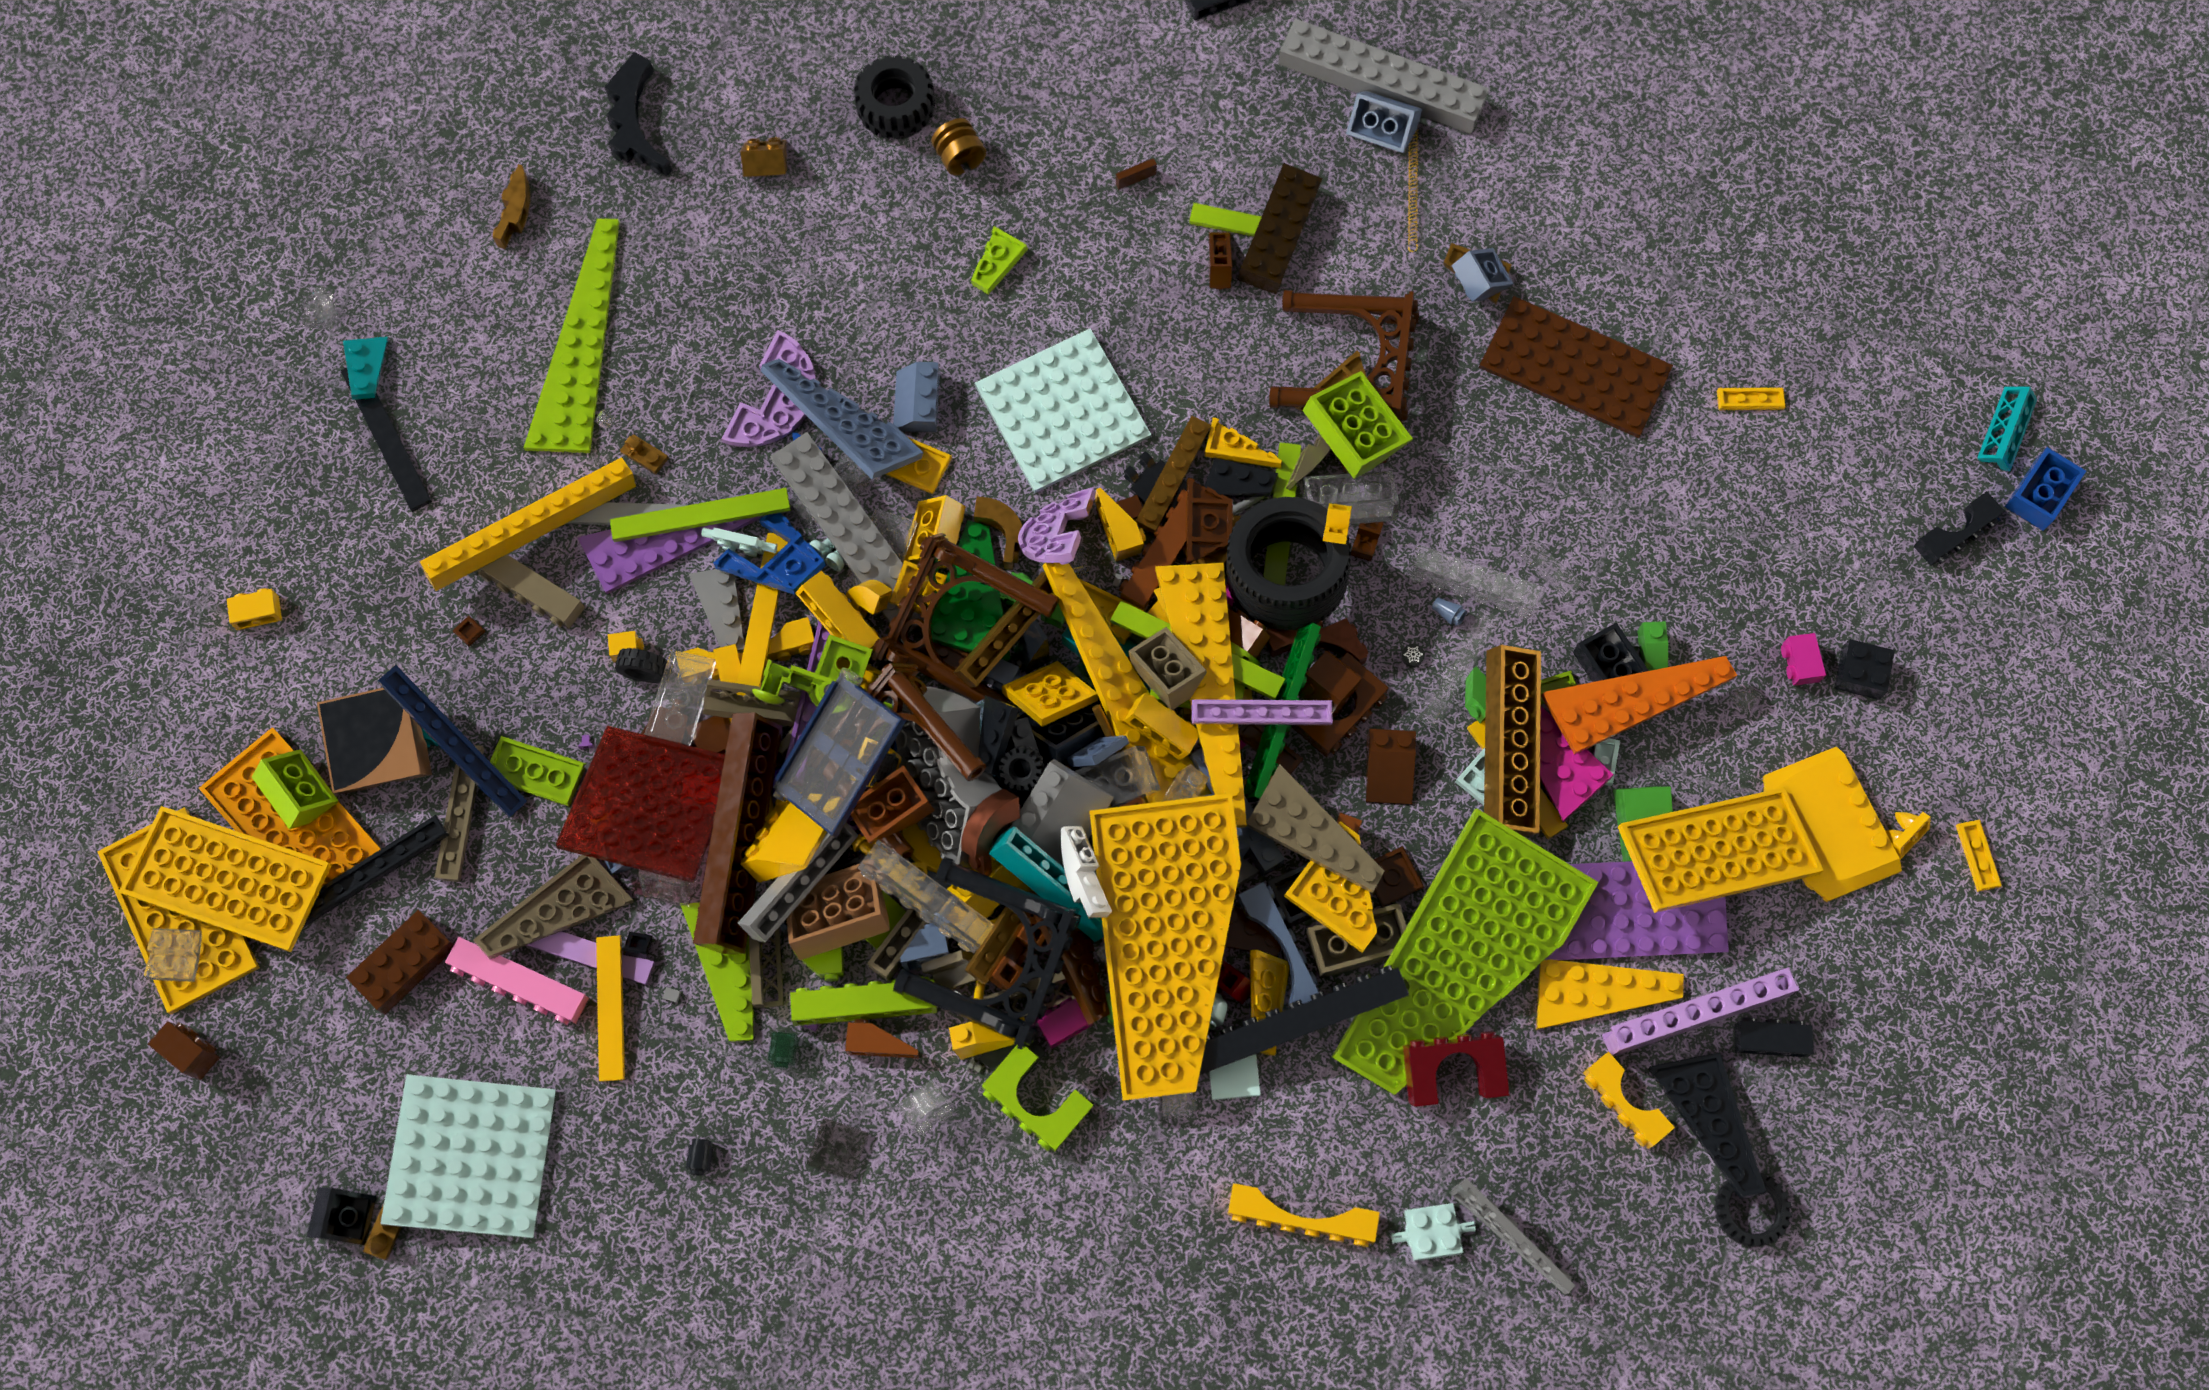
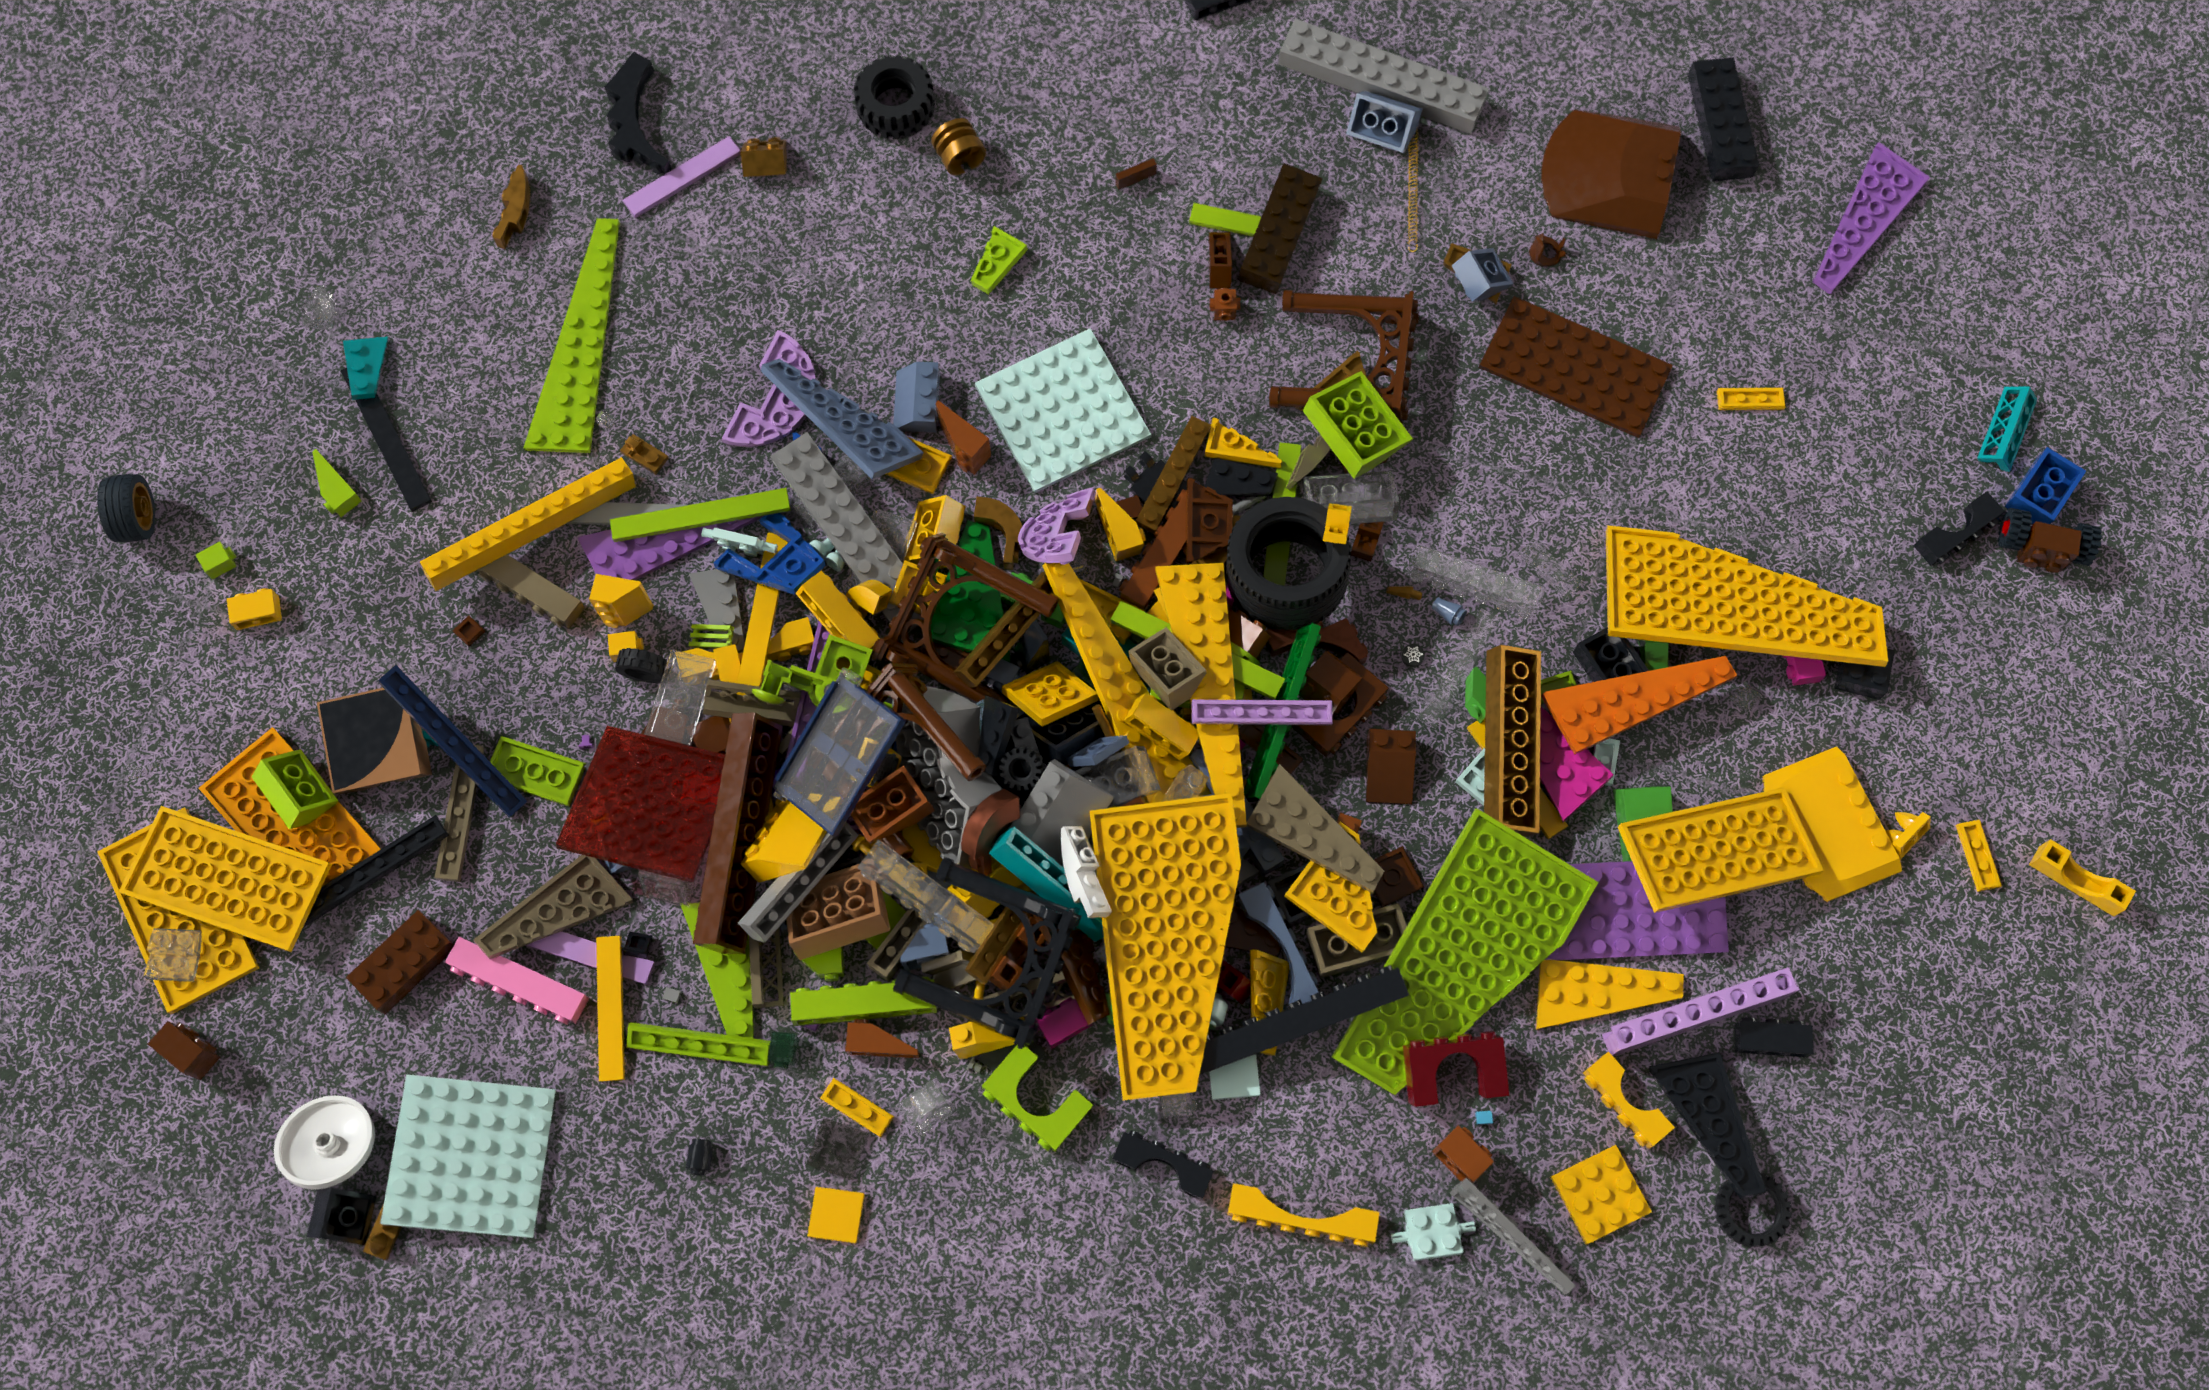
(126, 508): none -> black wheel
(216, 560): none -> lime brick
(324, 1142): none -> white dish
(336, 492): none -> lime slope
(619, 600): none -> yellow slope
(681, 177): none -> lavender tile
(698, 1044): none -> lime tile
(705, 627): none -> lime tile
(836, 1215): none -> yellow tile
(857, 1107): none -> yellow tile
(967, 443): none -> dark orange slope
(1135, 1151): none -> black arch
(1224, 304): none -> dark orange brick
(1405, 592): none -> pearl gold bar
(1463, 1154): none -> dark orange brick
(1484, 1117): none -> medium azure piece
(1537, 249): none -> reddish brown piece
(1601, 1194): none -> yellow plate
(1610, 171): none -> reddish brown windscreen
(1715, 599): none -> yellow wing
(1723, 119): none -> black brick
(1878, 199): none -> medium lavender wing
(2048, 544): none -> brick
(2103, 892): none -> yellow arch

